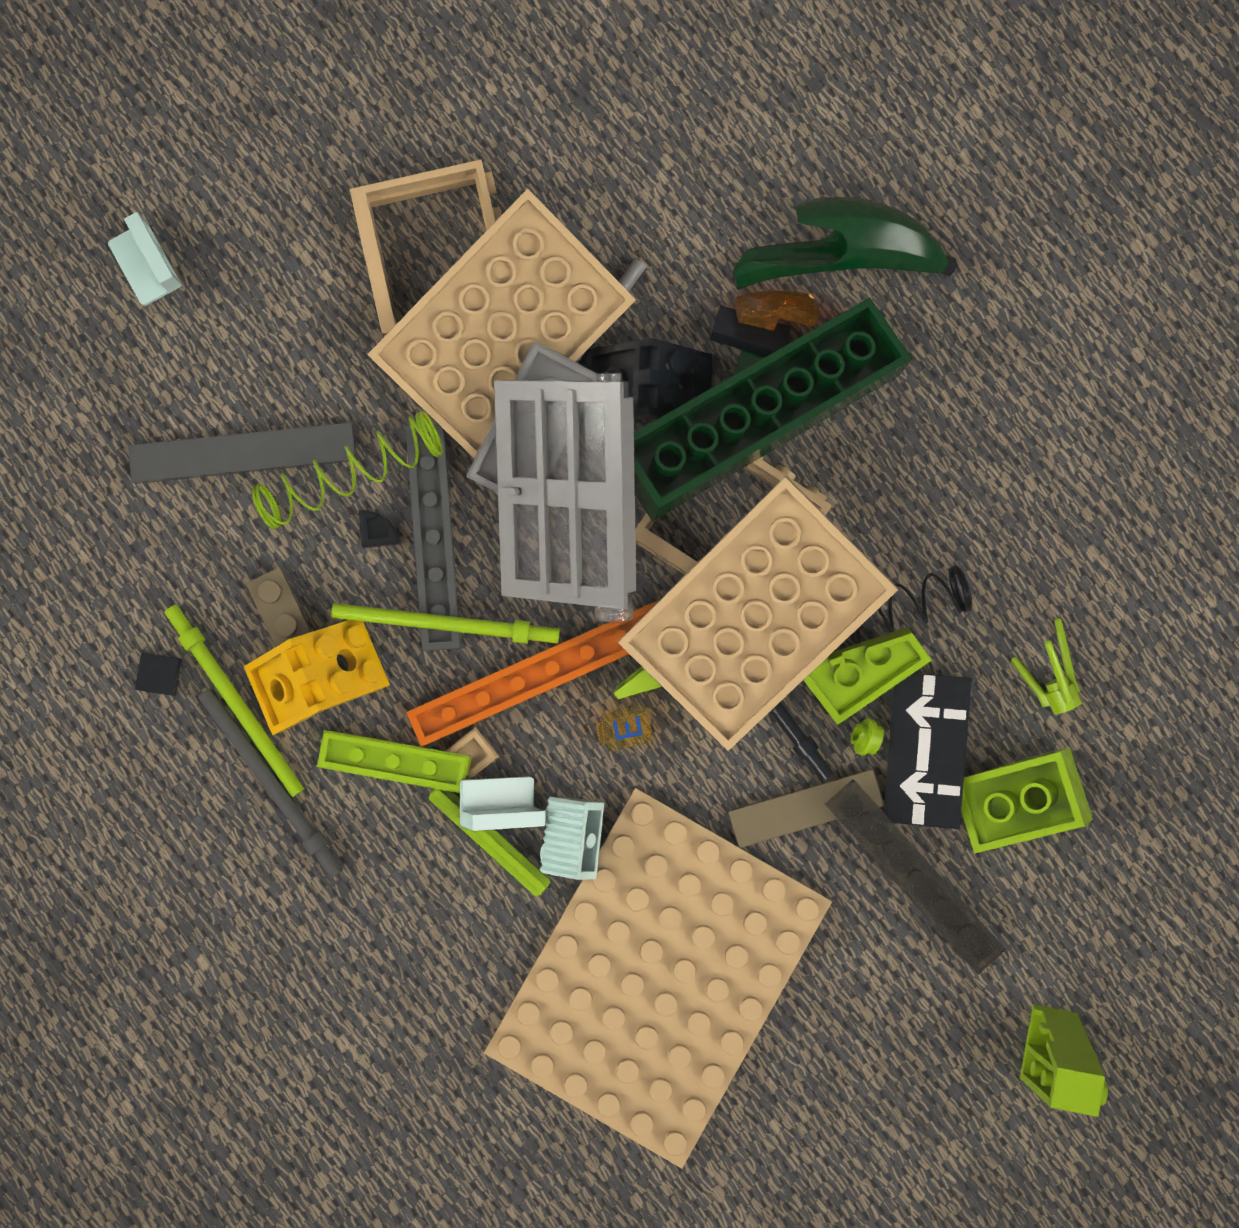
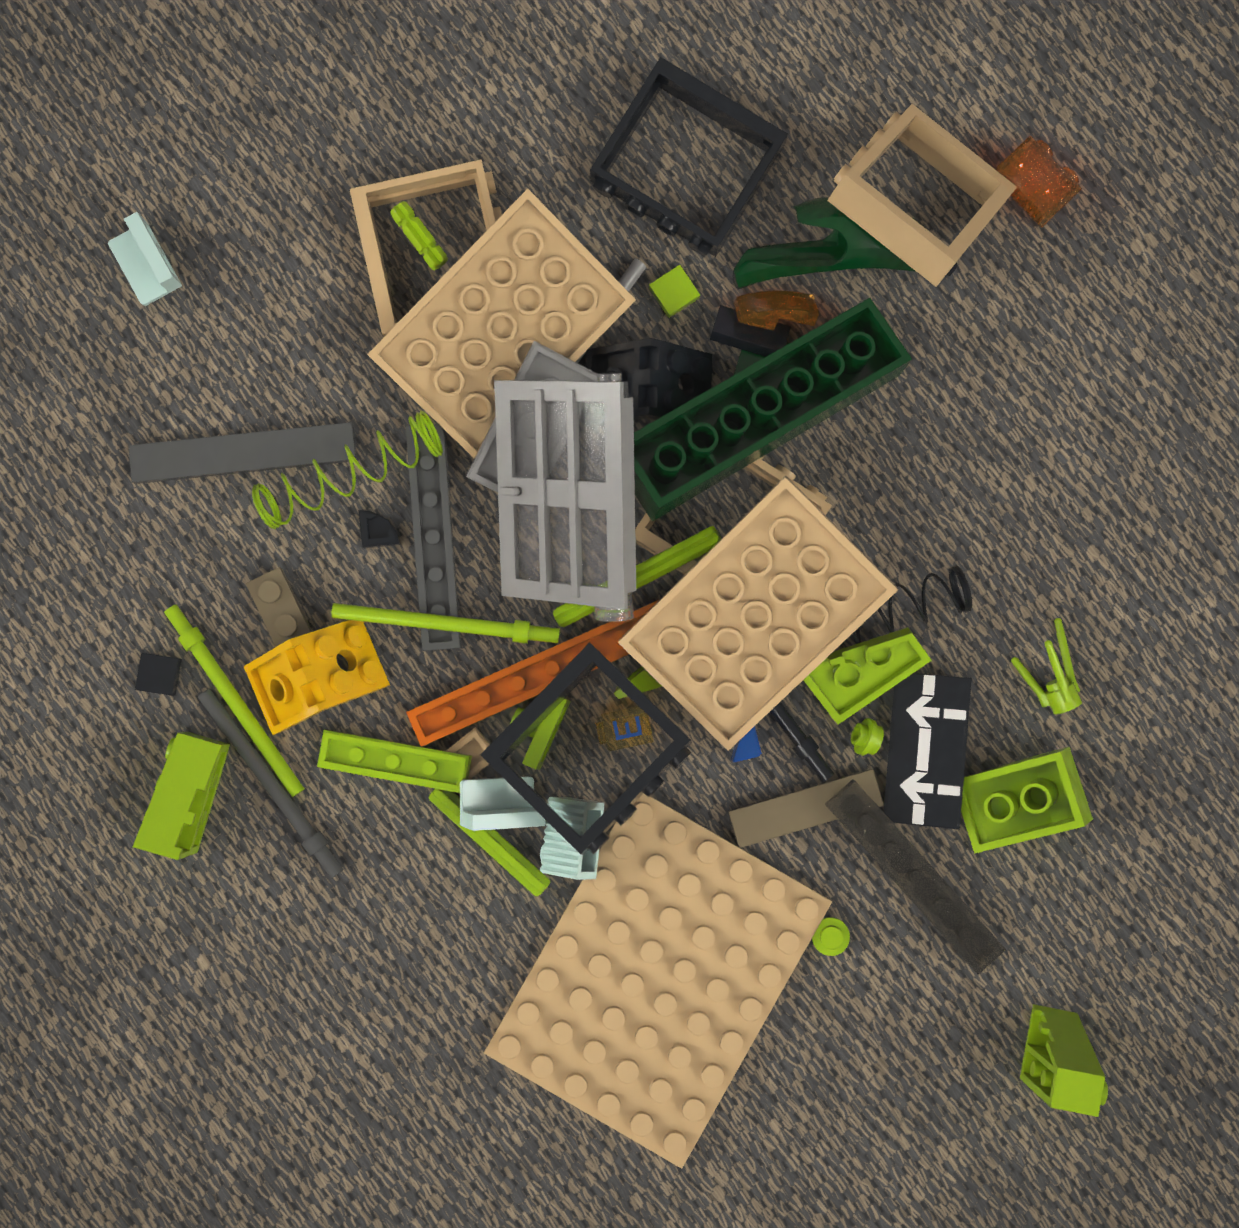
(182, 796): none -> lime wedge
(419, 235): none -> lime axle
(542, 706): none -> black window
(543, 735): none -> lime tile
(651, 570): none -> lime axle
(674, 291): none -> lime tile
(713, 105): none -> black window
(746, 747): none -> blue slope
(831, 937): none -> lime plate
(894, 226): none -> tan window
(1040, 181): none -> clear orange brick

